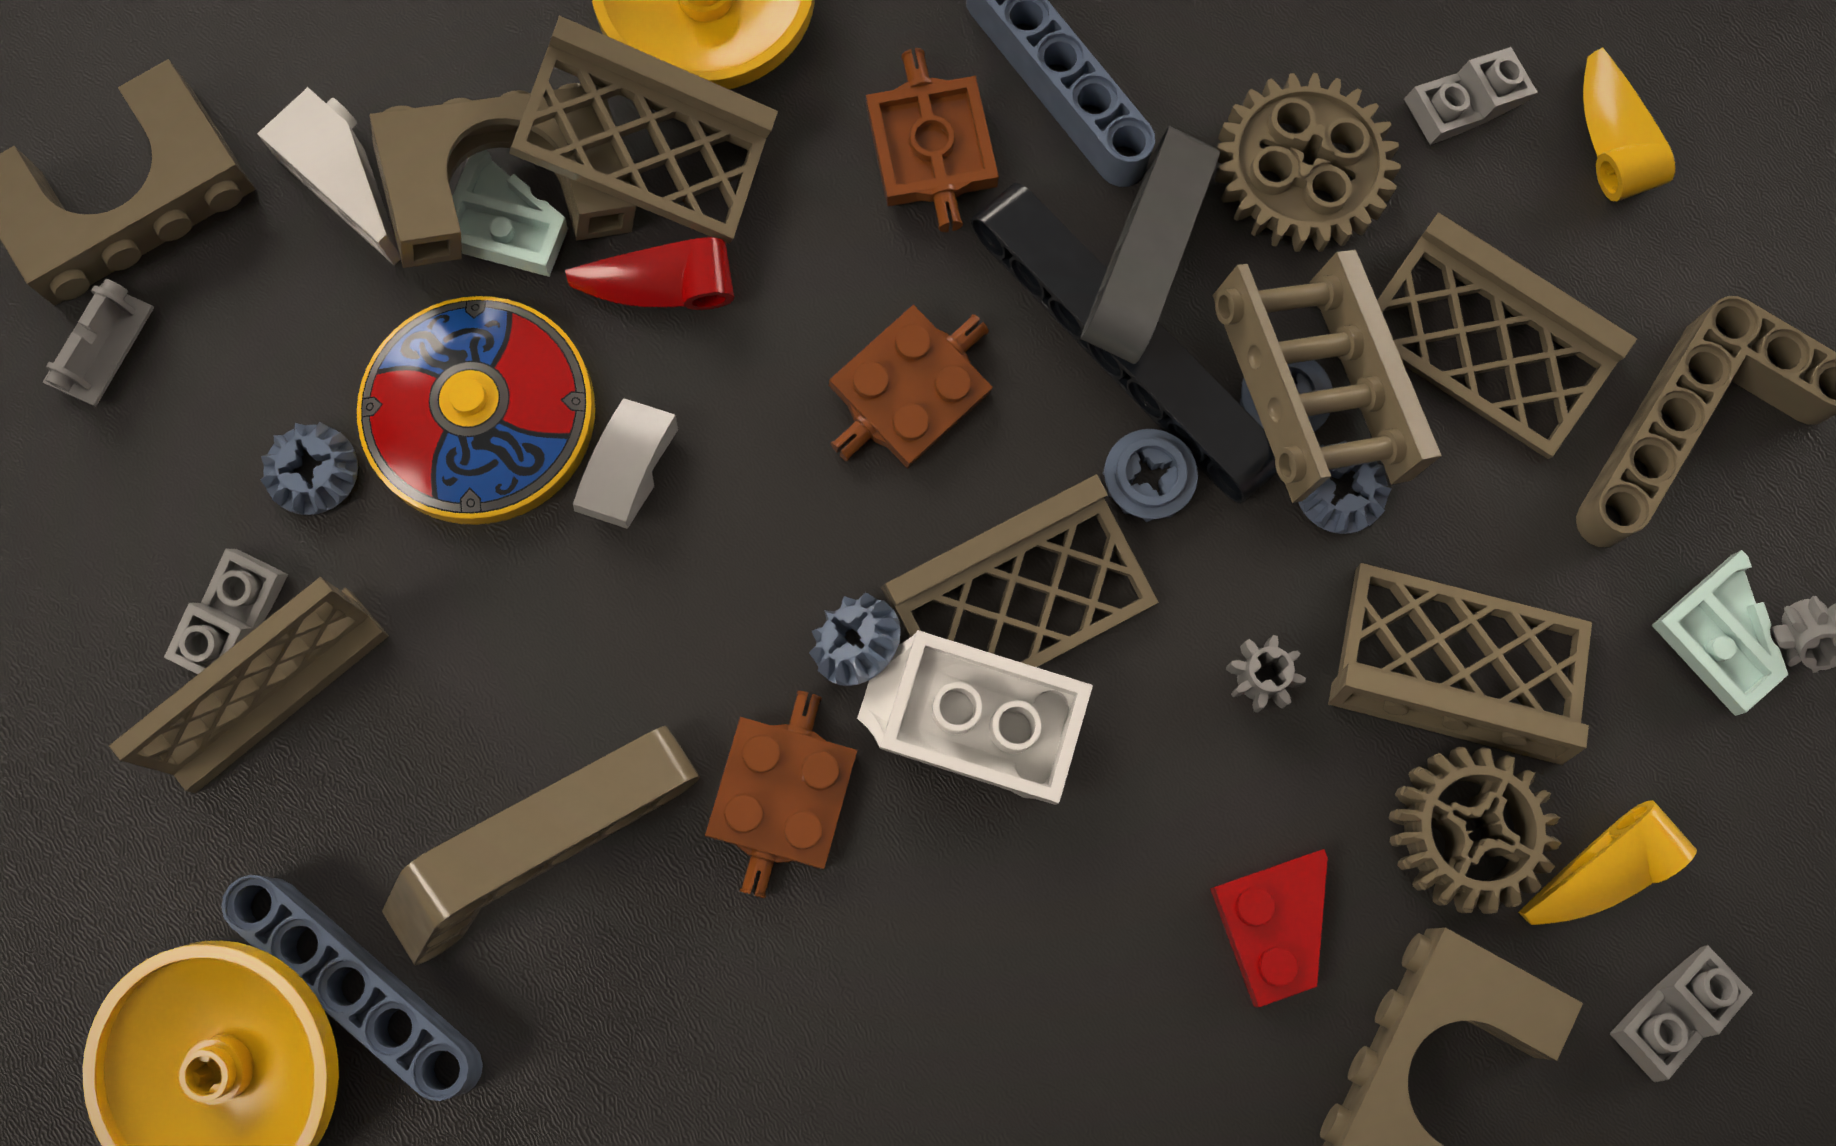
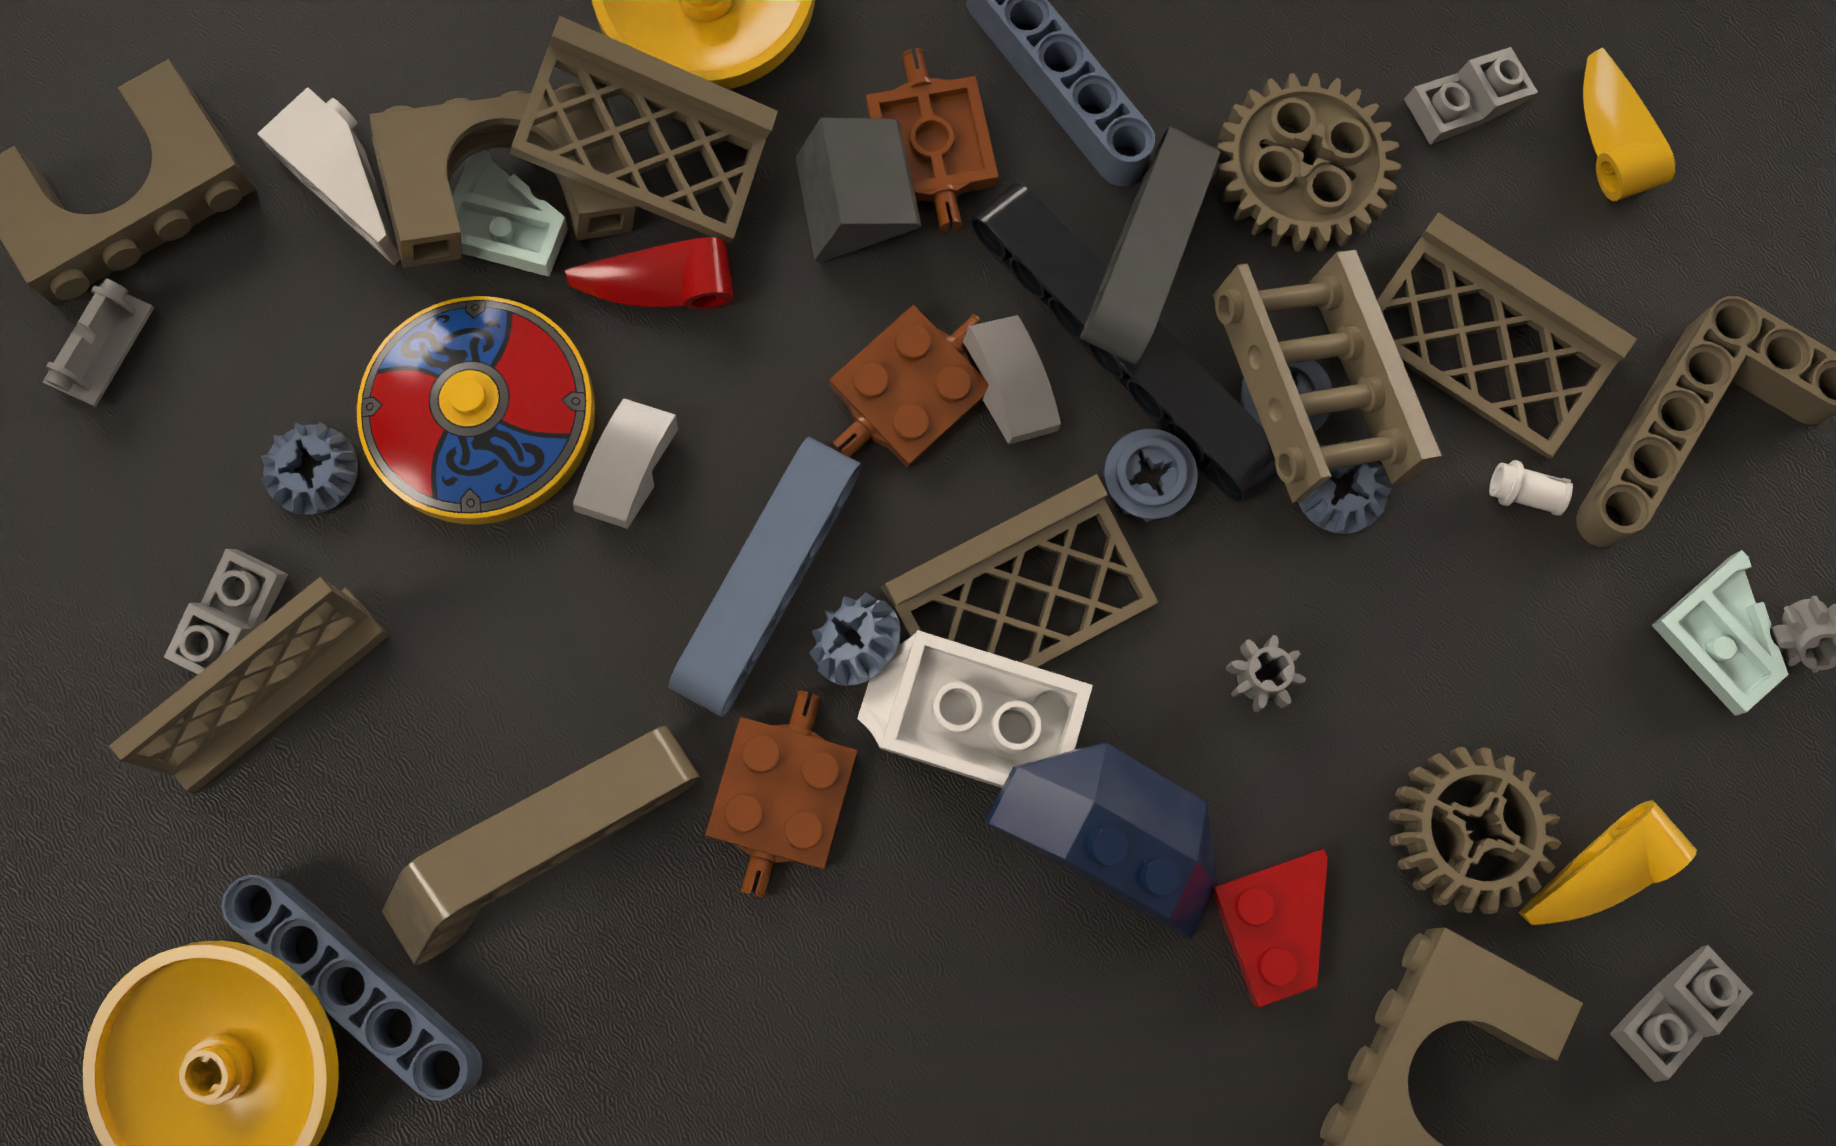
(764, 577): none -> sand blue beam
(855, 185): none -> dark grey slope
(1016, 379): none -> light grey slope
(1115, 829): none -> dark blue wedge
(1455, 711): dark tan fence -> none
(1530, 488): none -> white pin

